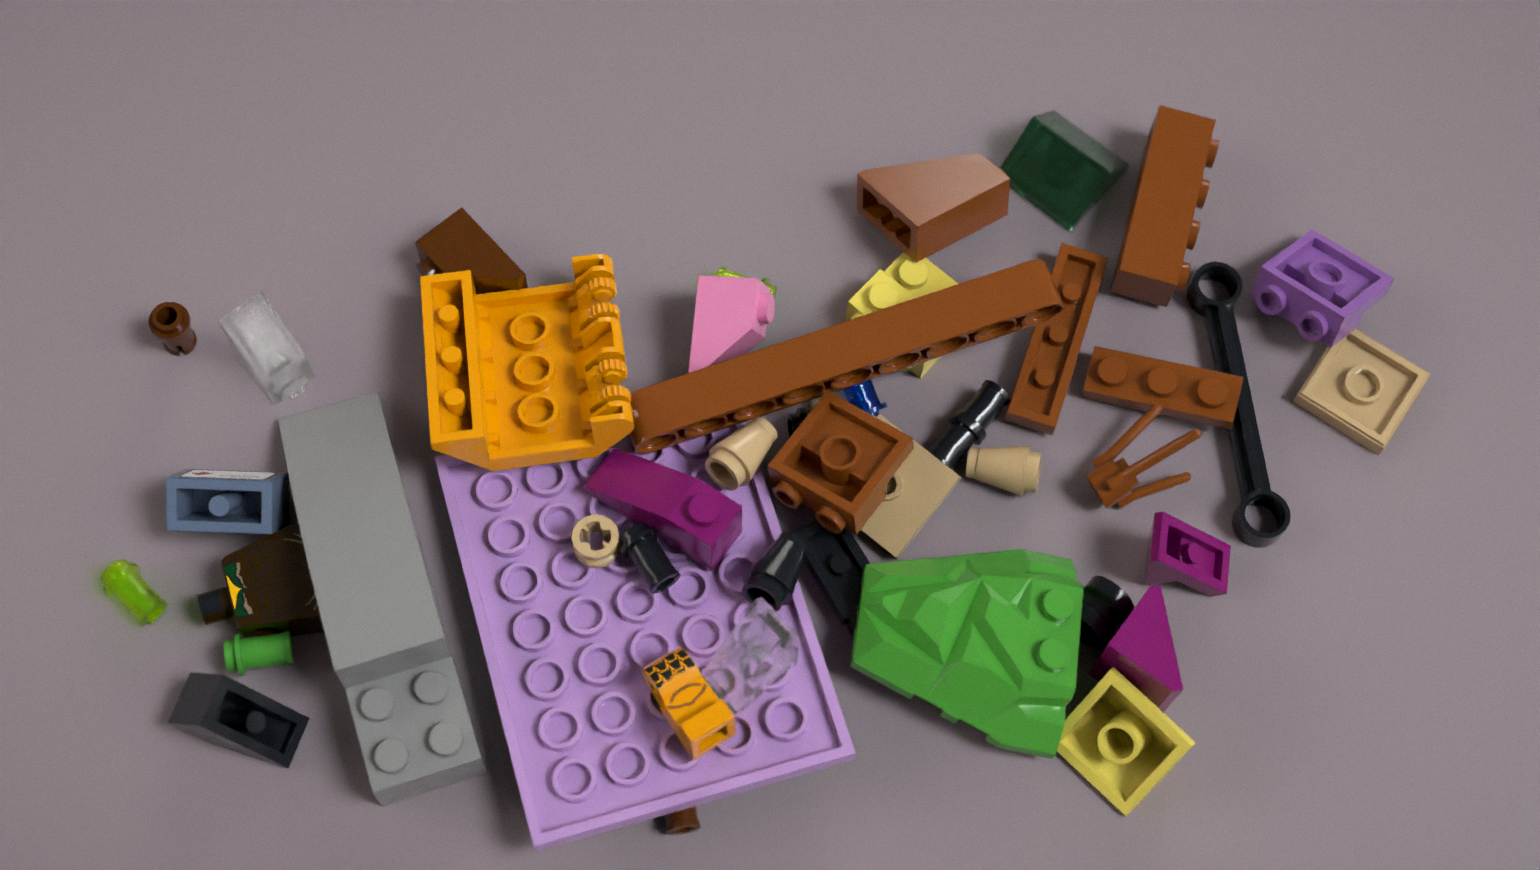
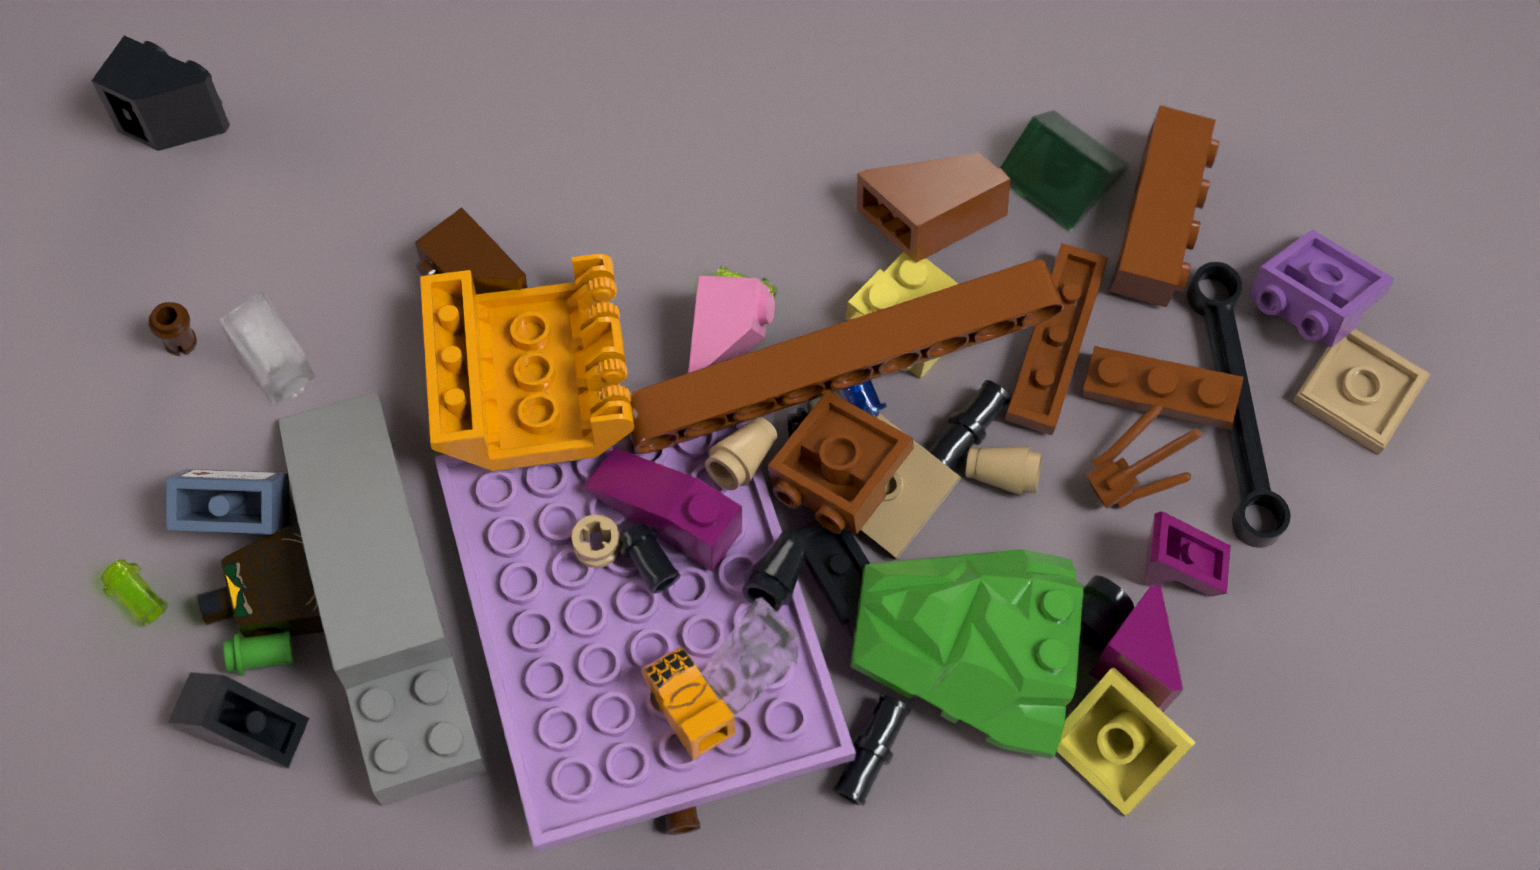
(158, 96): none -> black slope
(872, 750): none -> black pin

